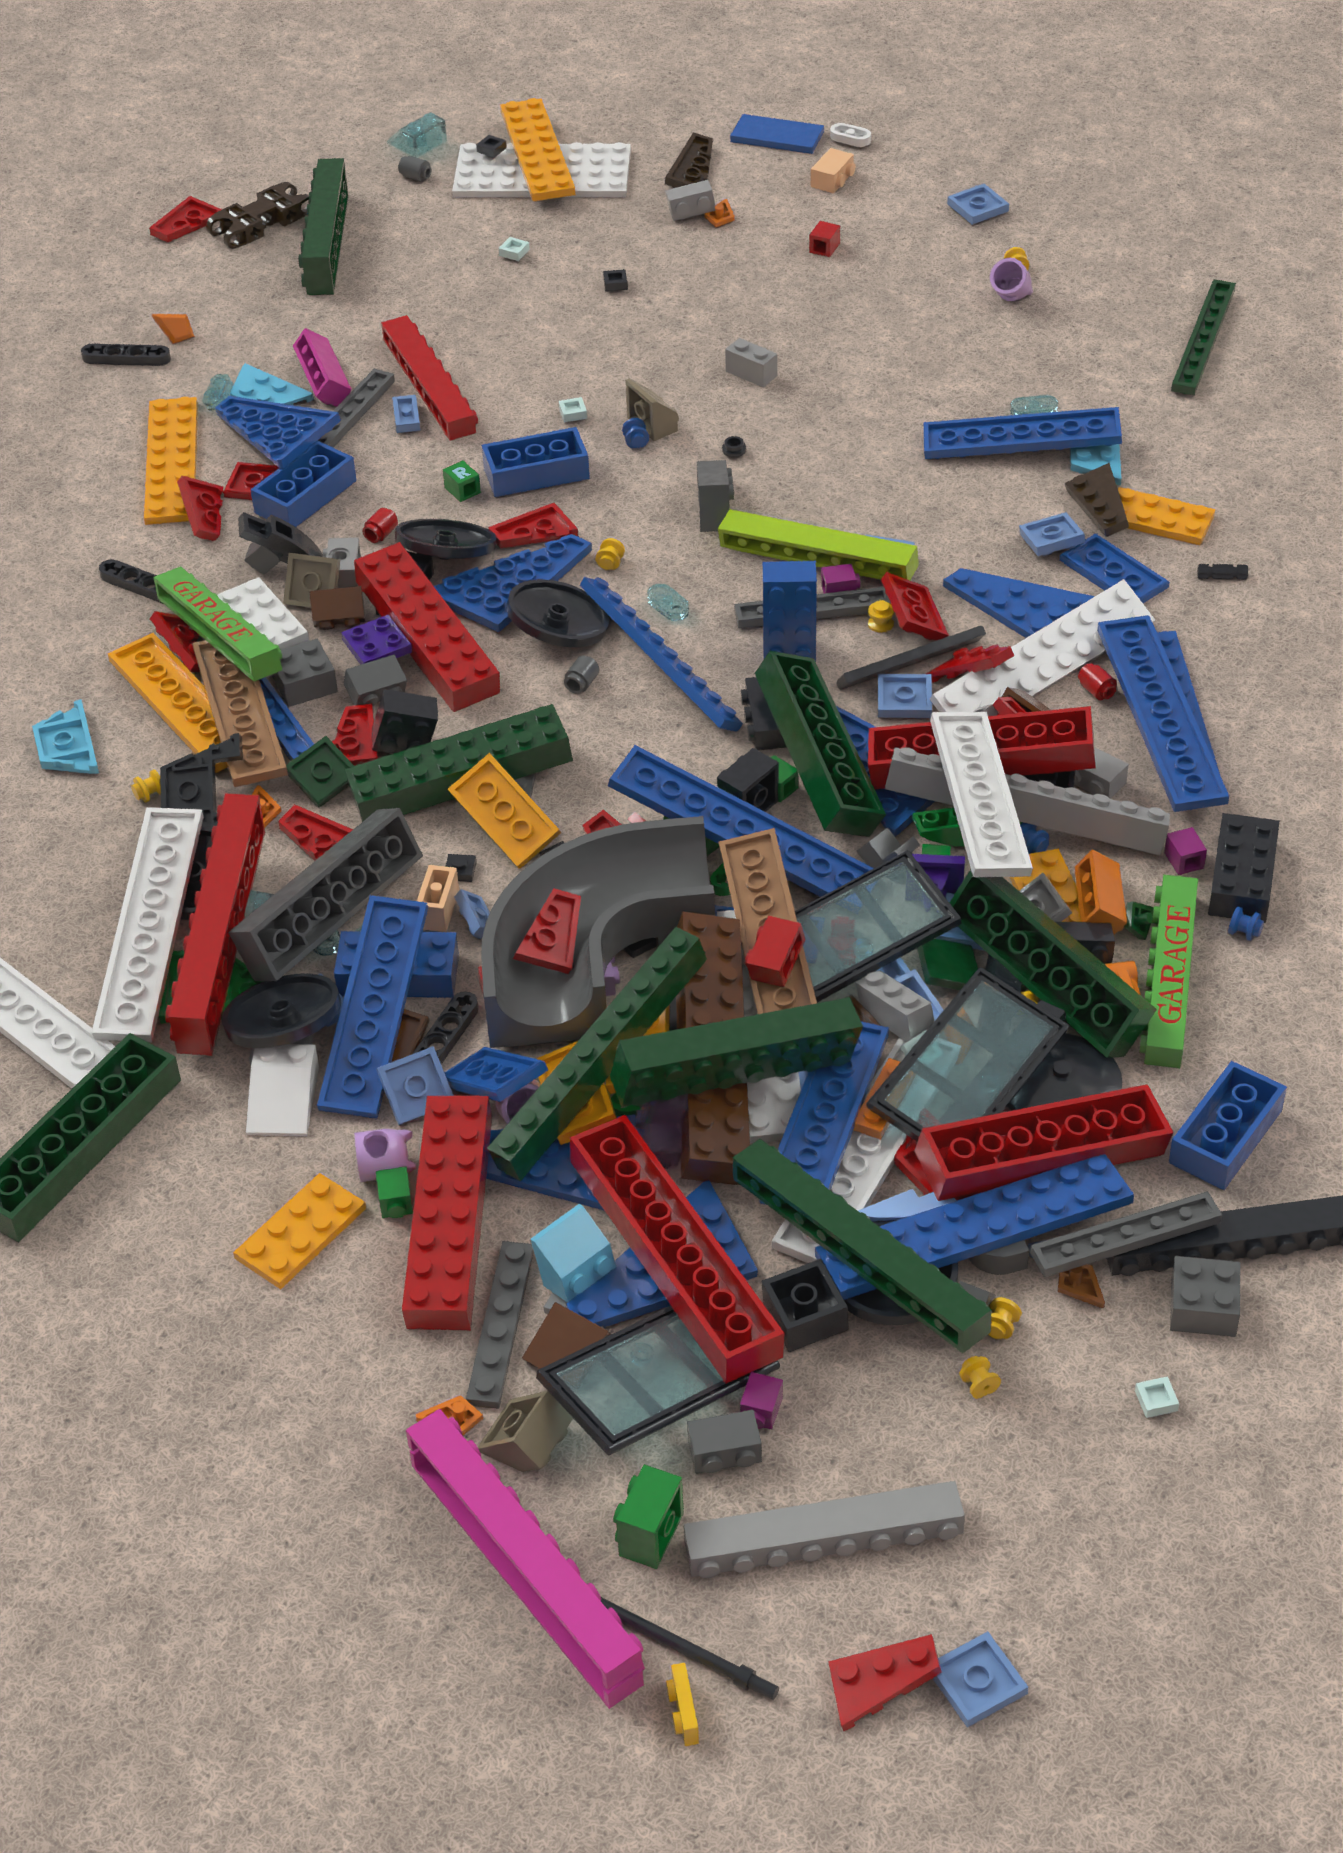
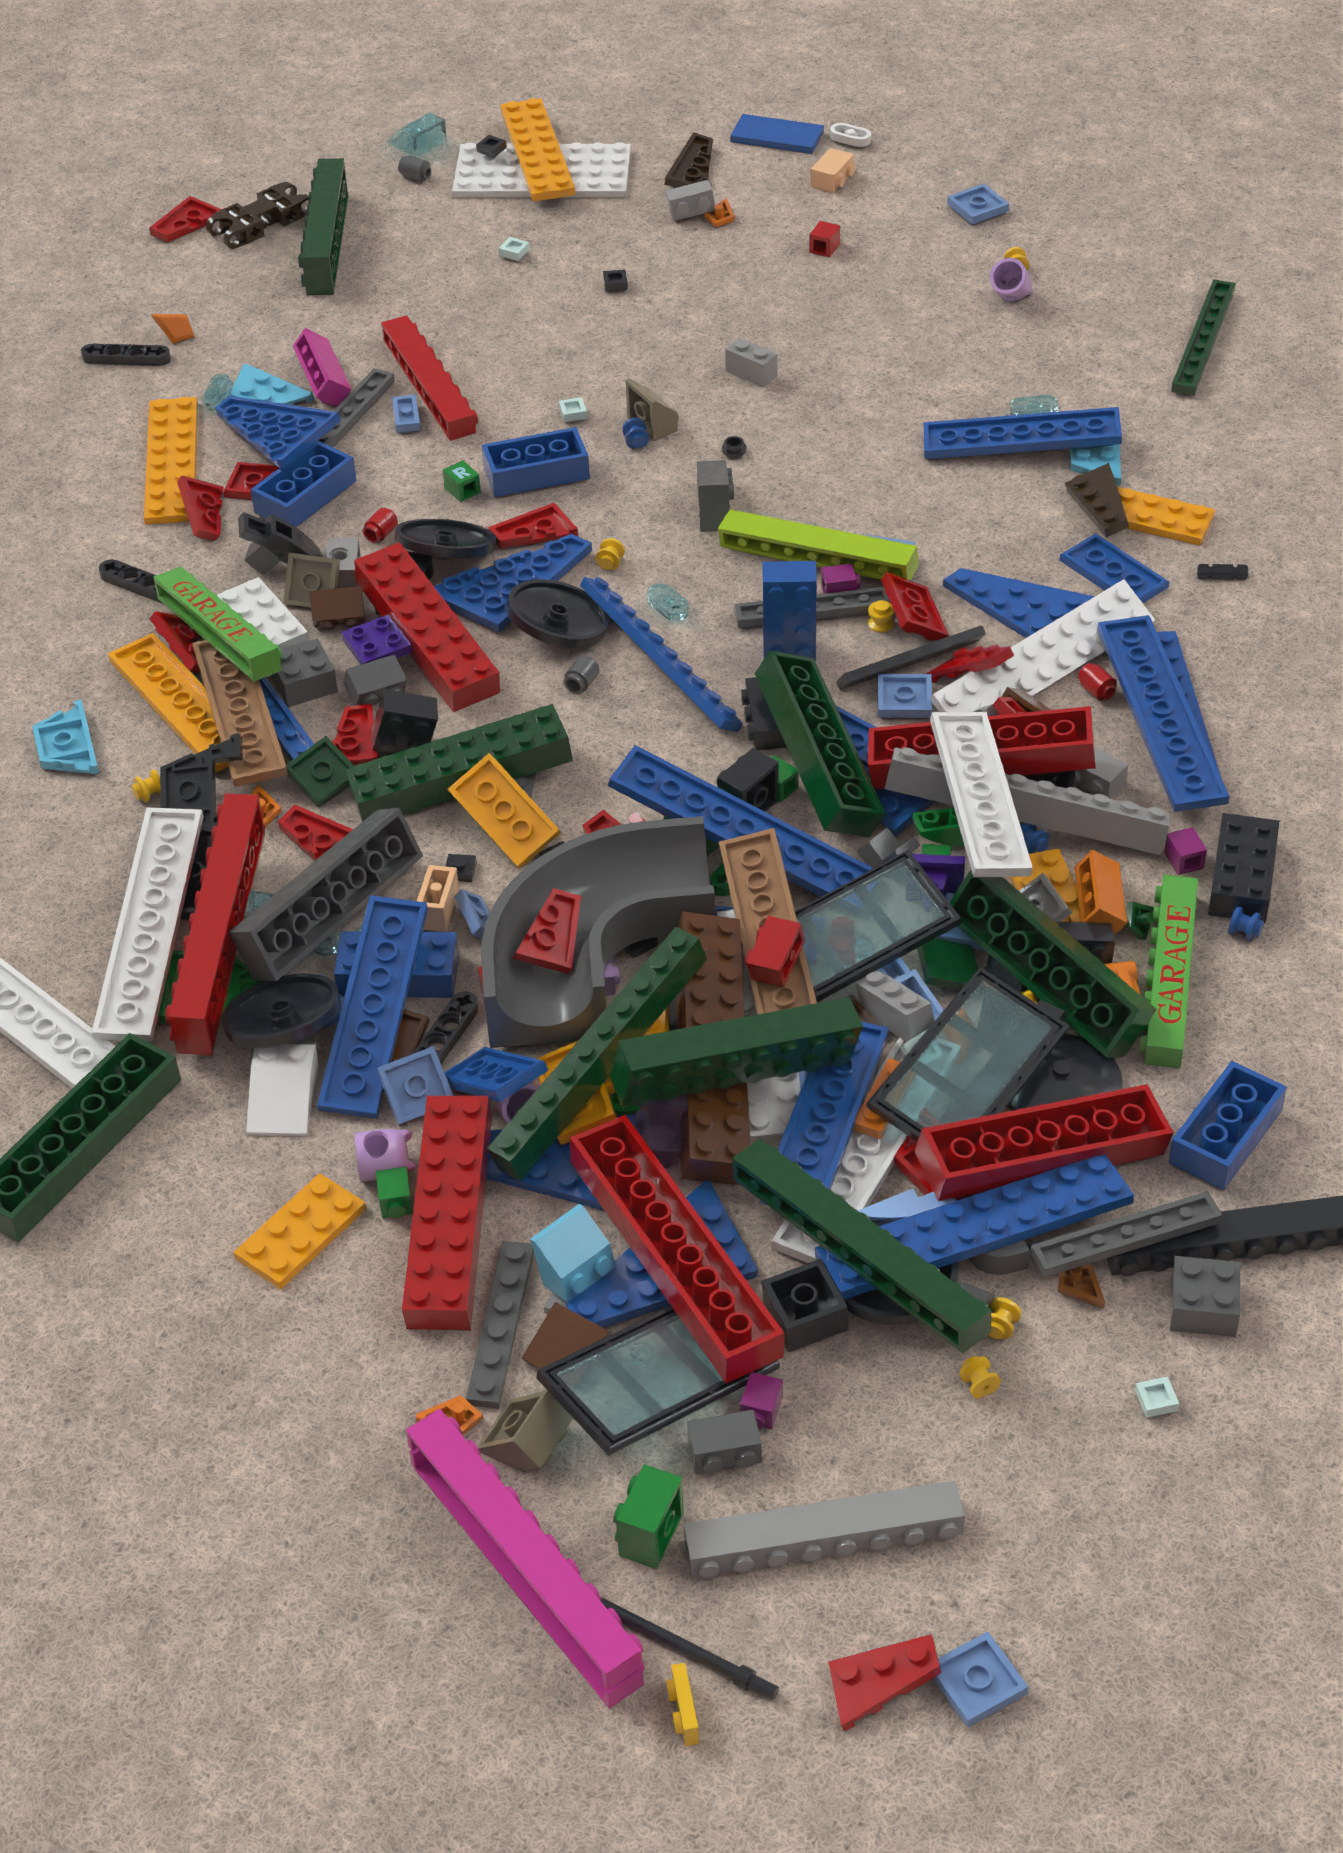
(1052, 534): medium blue plate -> none

